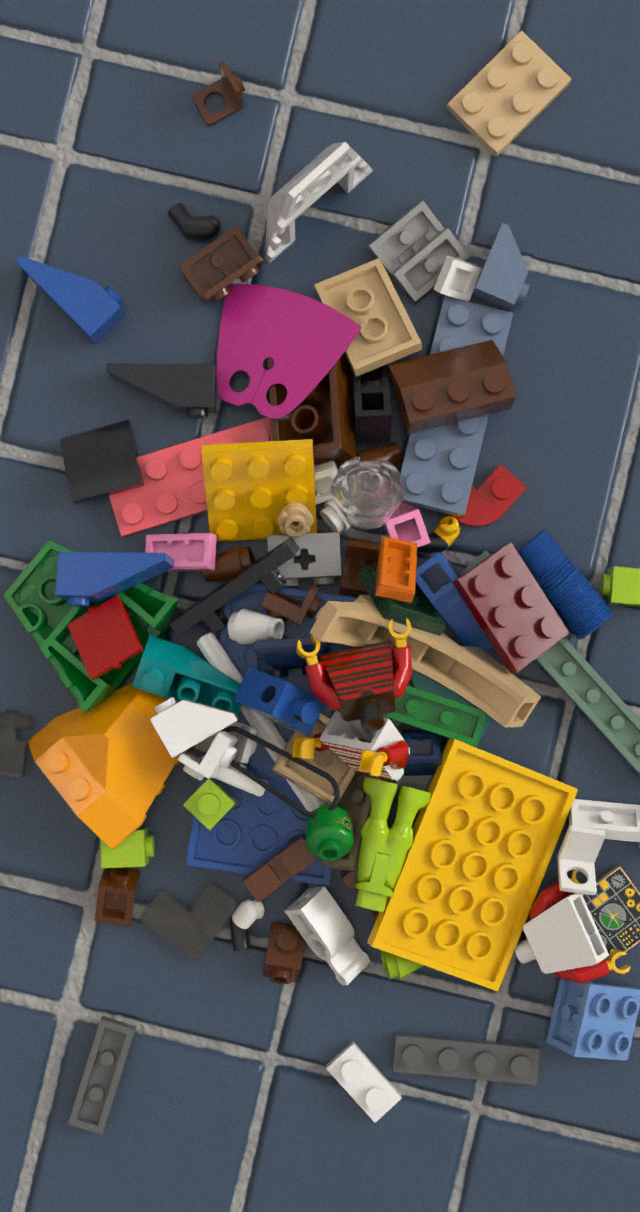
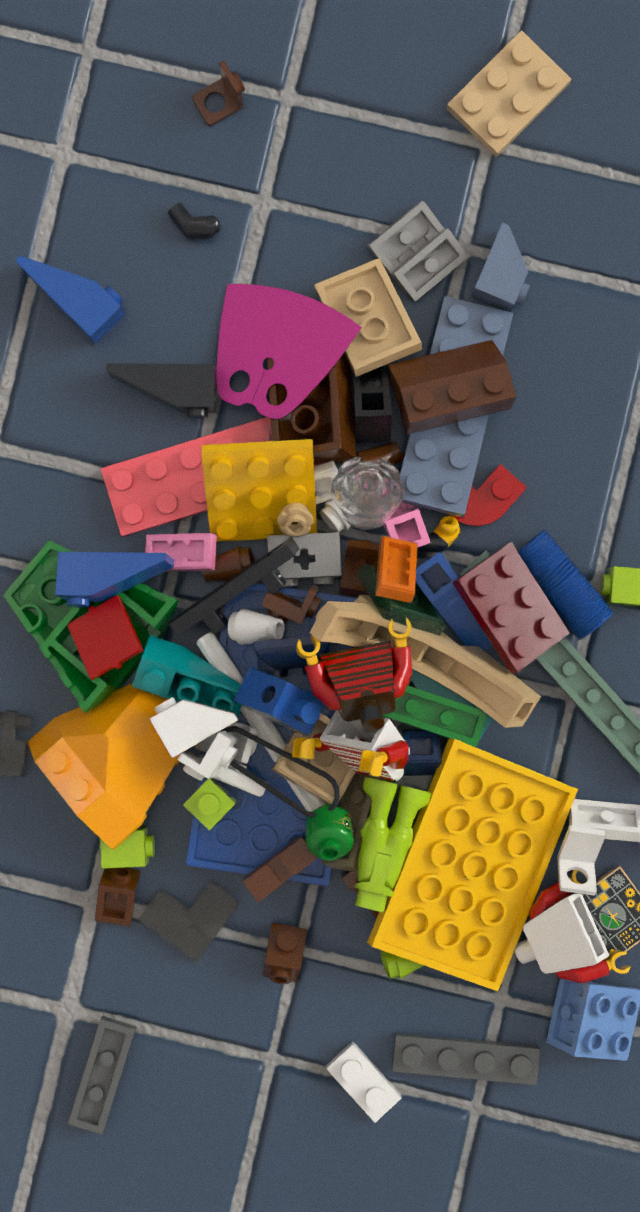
(101, 462): black slope -> none
(220, 265): reddish brown bracket -> none
(241, 920): arm -> none
(328, 933): white piece -> none
(332, 166): white wedge -> none
(457, 278): white plate -> none

